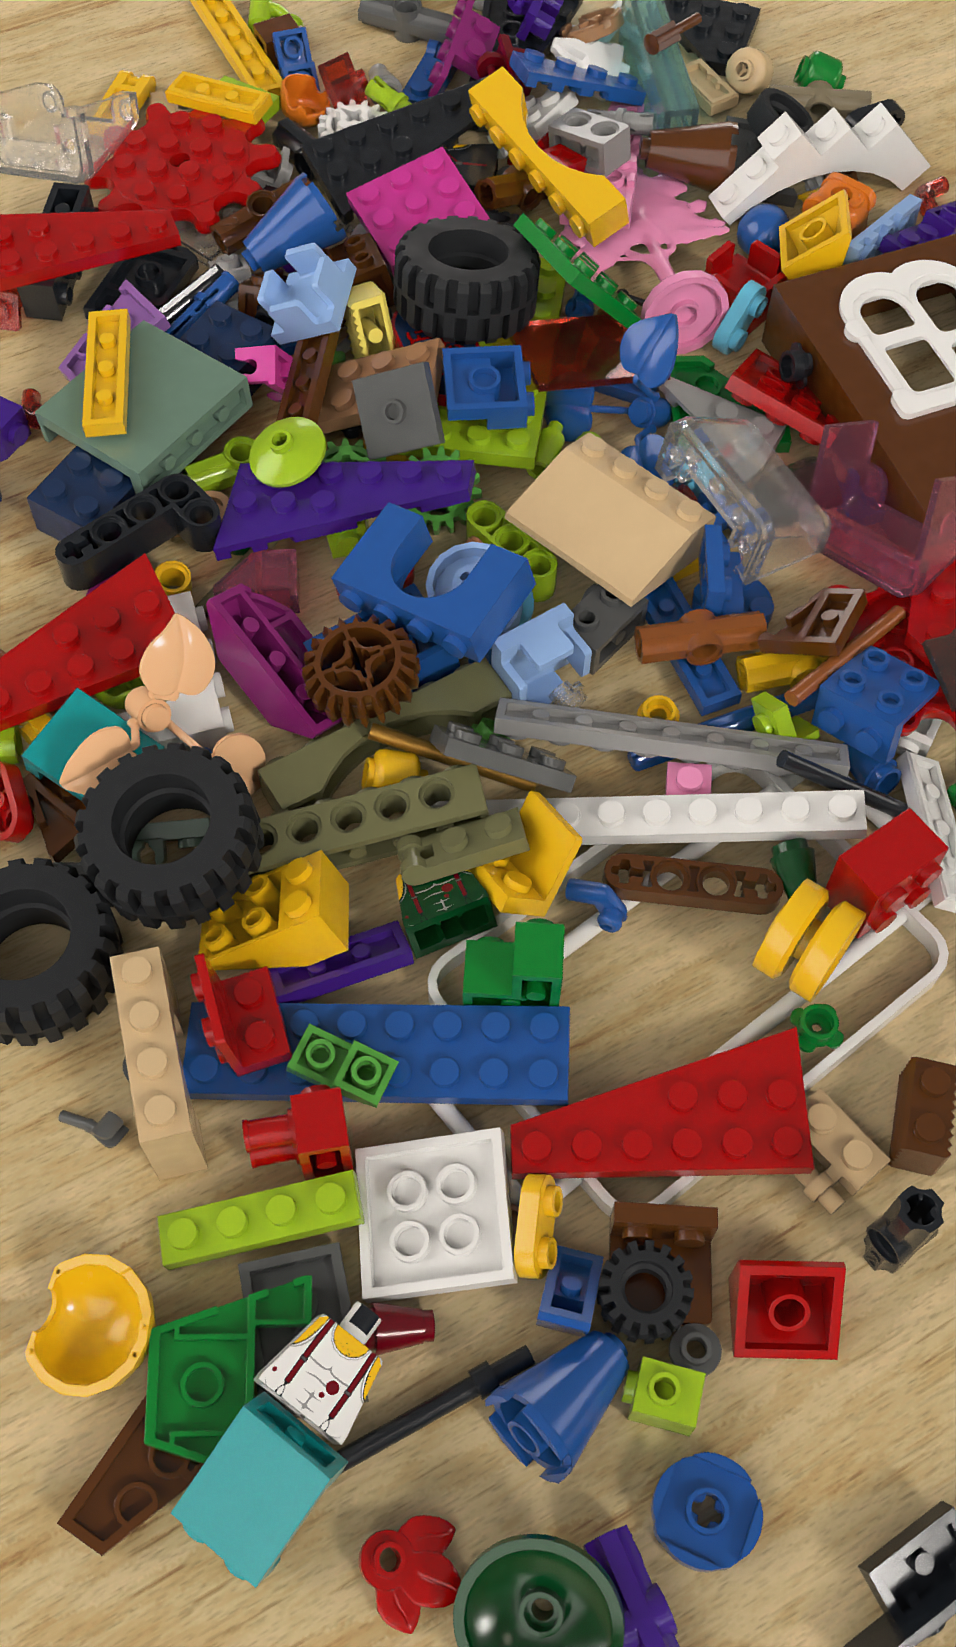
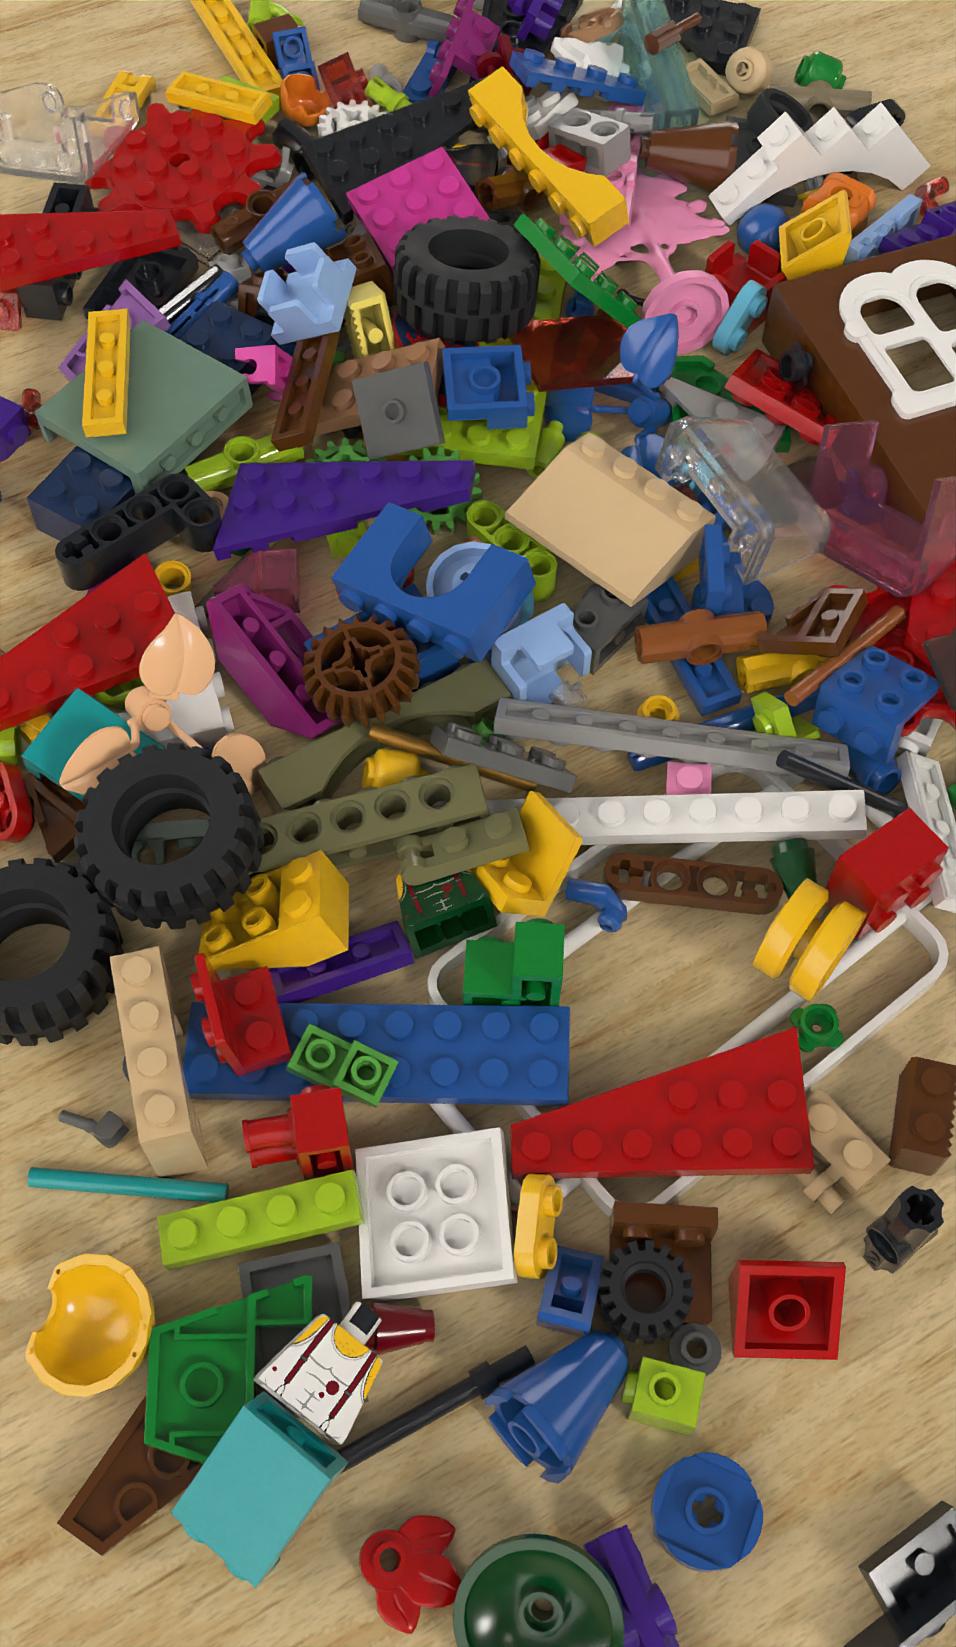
(127, 1185): none -> teal bar
(287, 452): lime dish -> none

